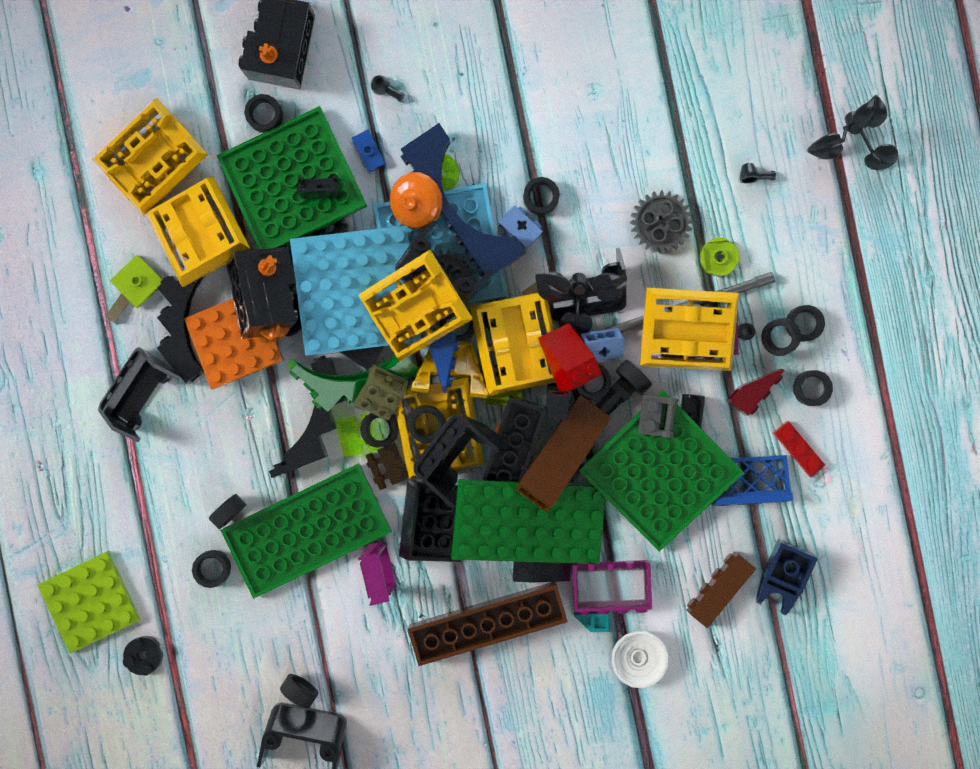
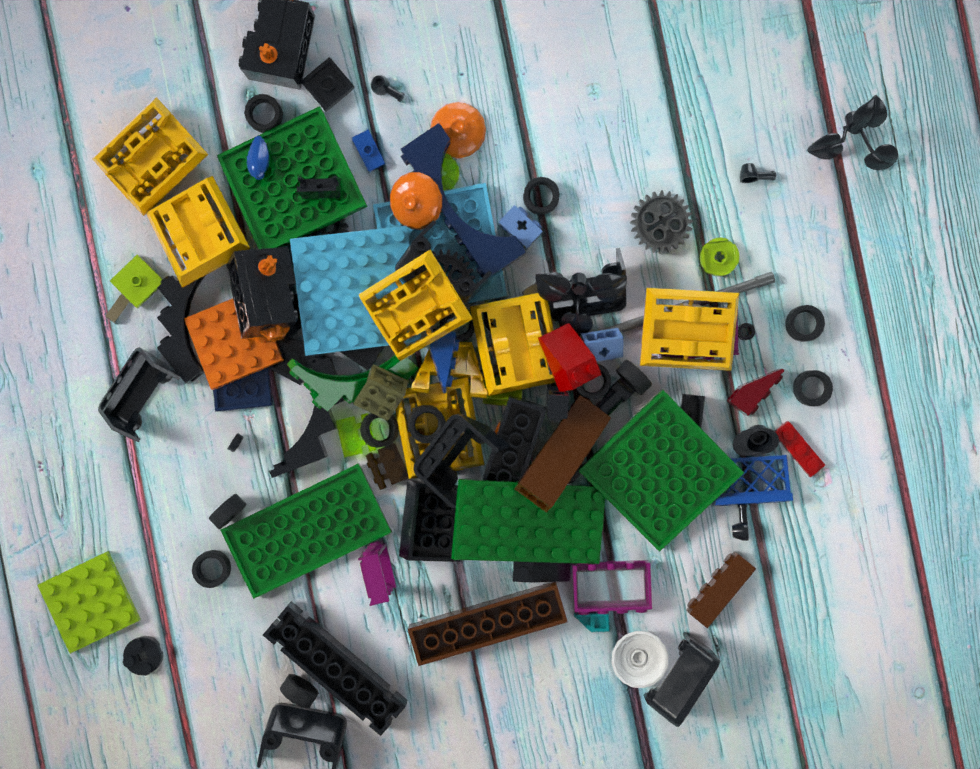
(235, 442): none -> black tile
(245, 393): none -> dark blue tile
(258, 158): none -> blue arm
(290, 349): none -> black plate
(327, 84): none -> black plate
(336, 668): none -> black brick
(463, 126): none -> orange hat
(651, 413): dark grey plate -> none
(684, 681): none -> black windscreen
(740, 530): none -> black bar
(755, 441): none -> black piece
(768, 343): black tyre -> none
(785, 581): dark blue brick -> none

